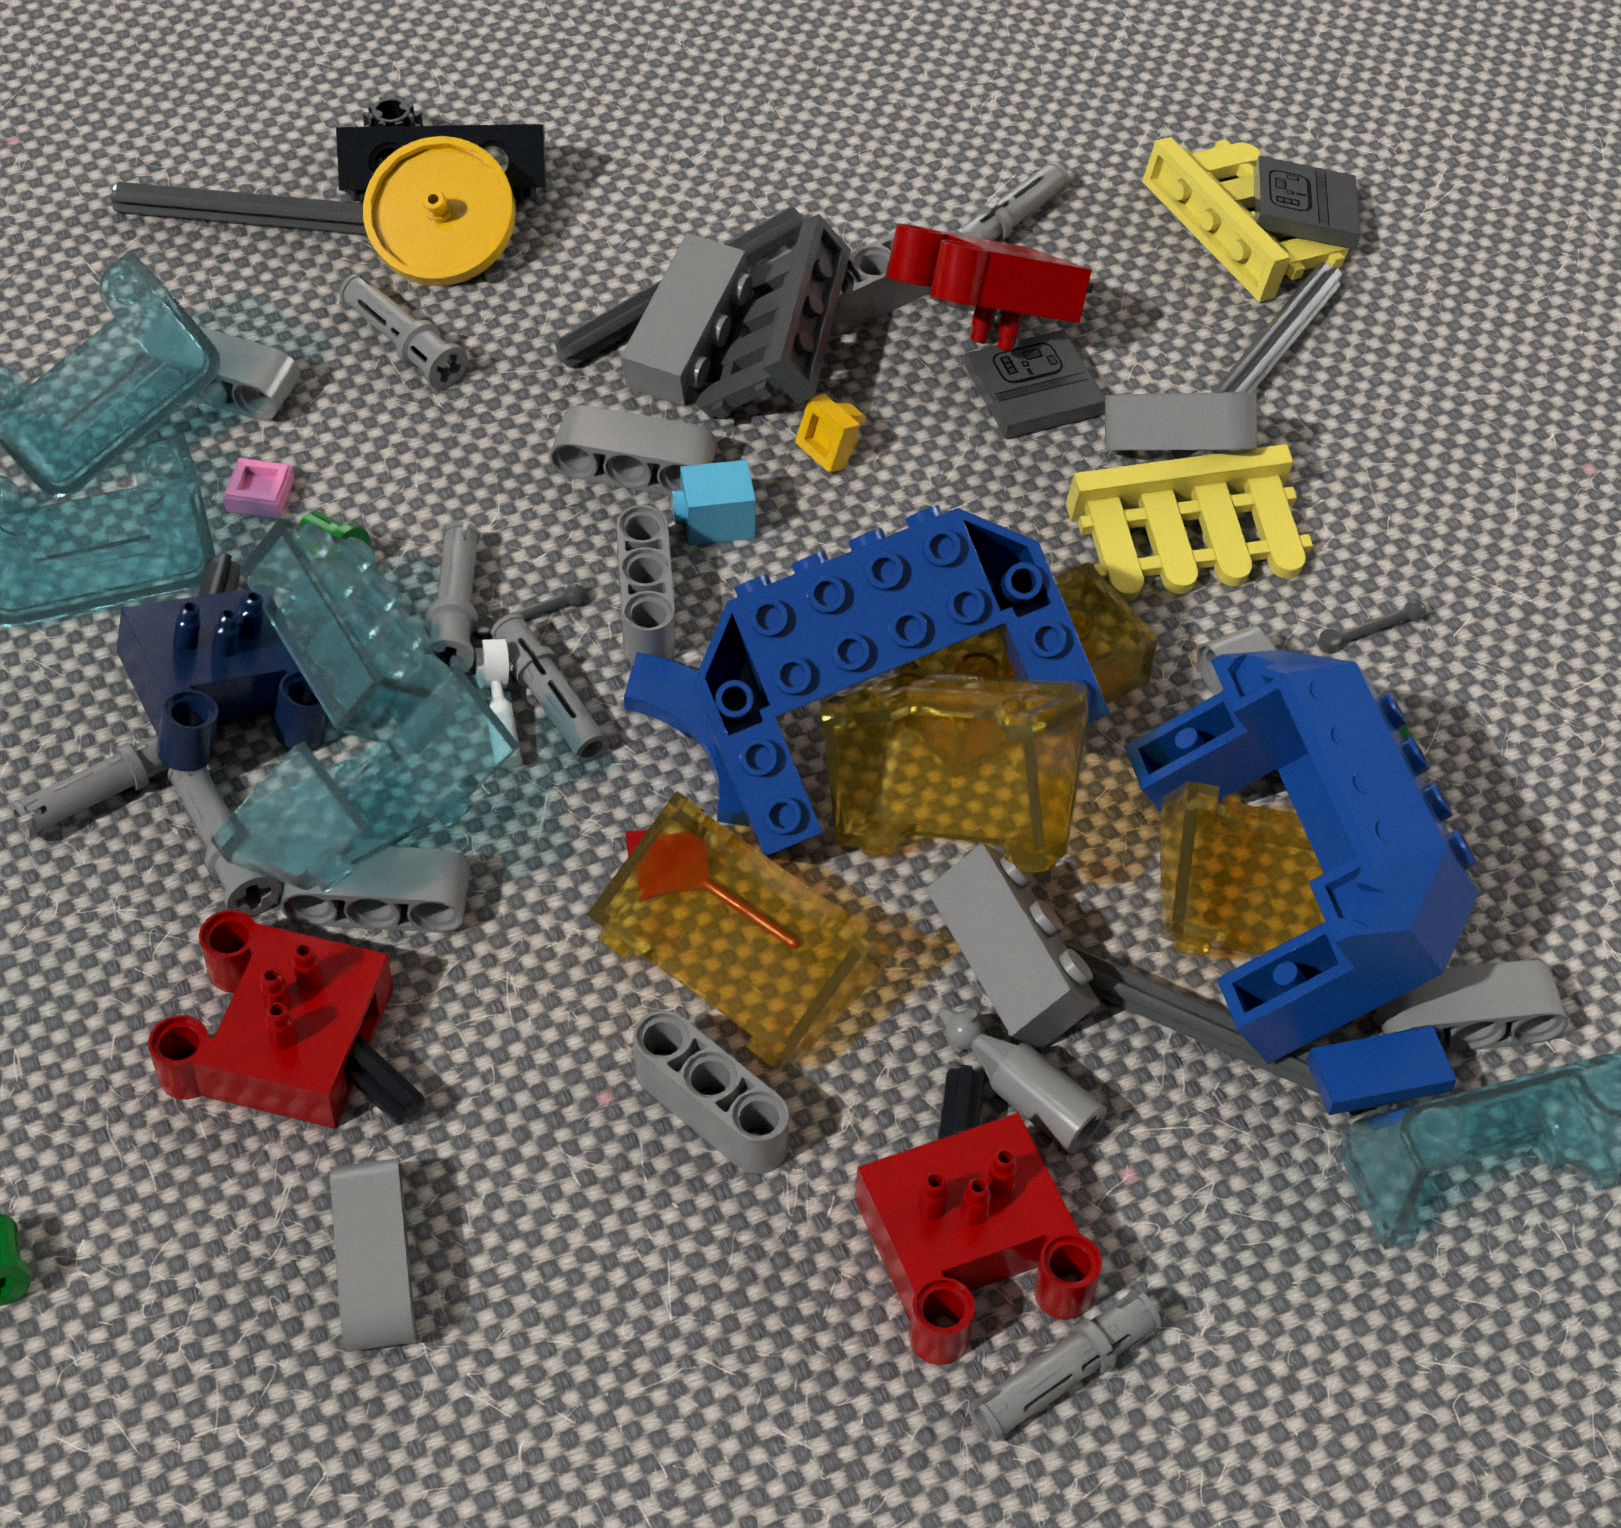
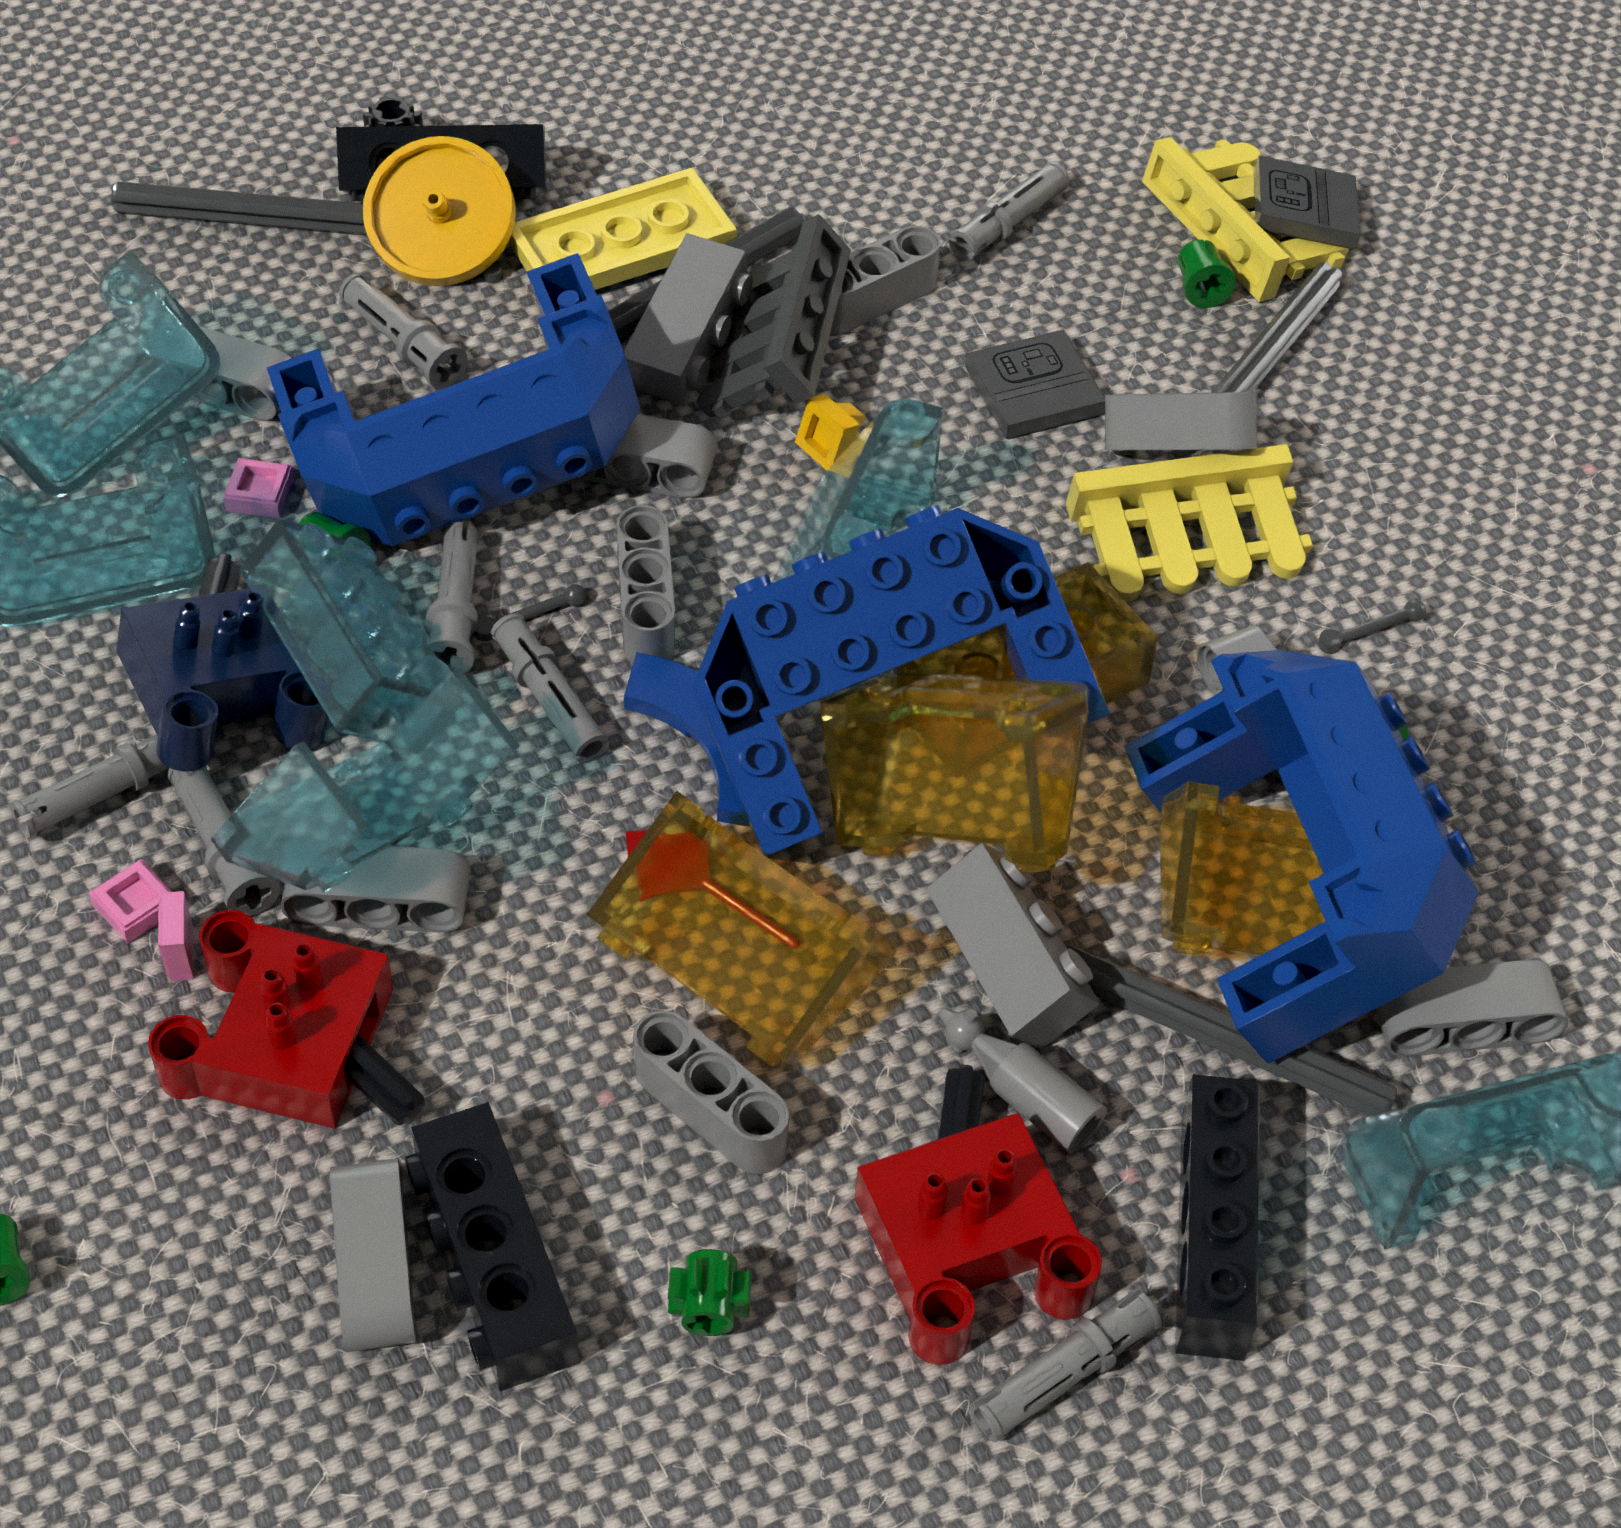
(130, 900): none -> bright pink tile
(175, 935): none -> bright pink tile
(472, 440): none -> blue wedge
(493, 673): white piece -> none
(517, 1342): none -> black brick
(624, 229): none -> light yellow plate
(709, 1292): none -> green gear
(715, 502): medium azure brick -> none
(872, 482): none -> clear light blue windscreen
(990, 278): red piece -> none
(1206, 277): none -> green bush
(1218, 1219): none -> black brick
(1381, 1070): blue tile -> none

